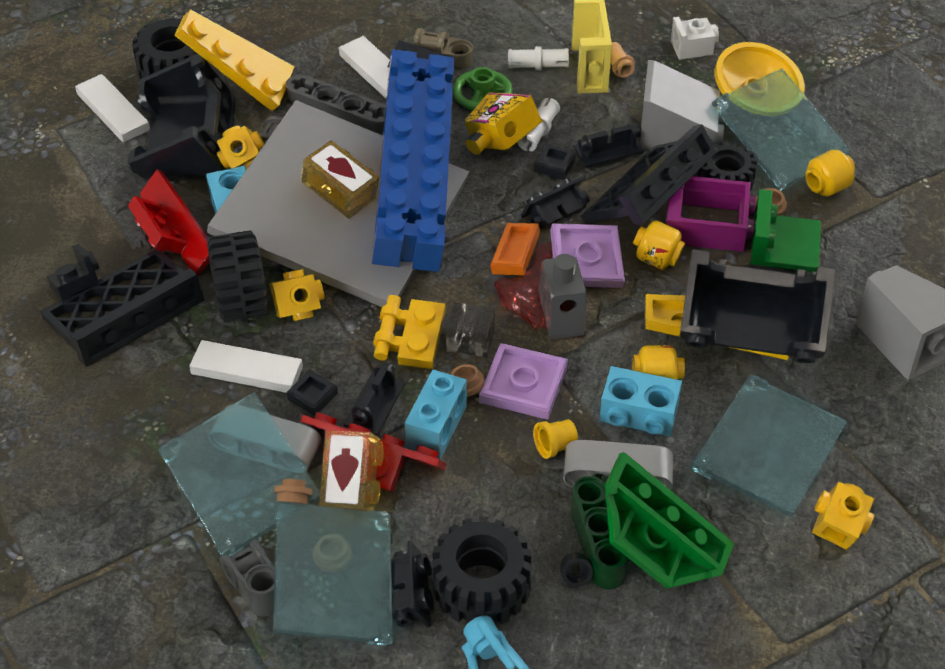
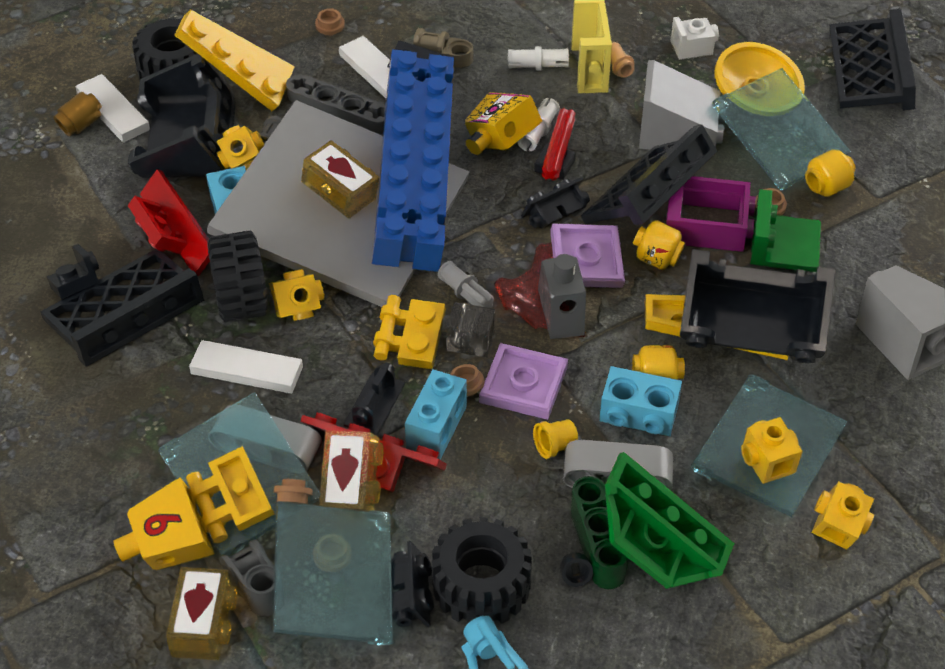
(78, 113): none -> pearl gold brick
(165, 529): none -> yellow torso
(200, 613): none -> brick
(240, 489): none -> yellow plate
(312, 392): black tile -> none
(329, 22): none -> medium nougat plate
(465, 285): none -> light grey axle
(482, 81): bright green piece -> none
(515, 249): orange tile -> none
(558, 144): none -> red axle
(601, 148): black hinge -> none
(732, 158): black tyre -> none
(771, 450): none -> yellow brick
(900, 76): none -> black fence

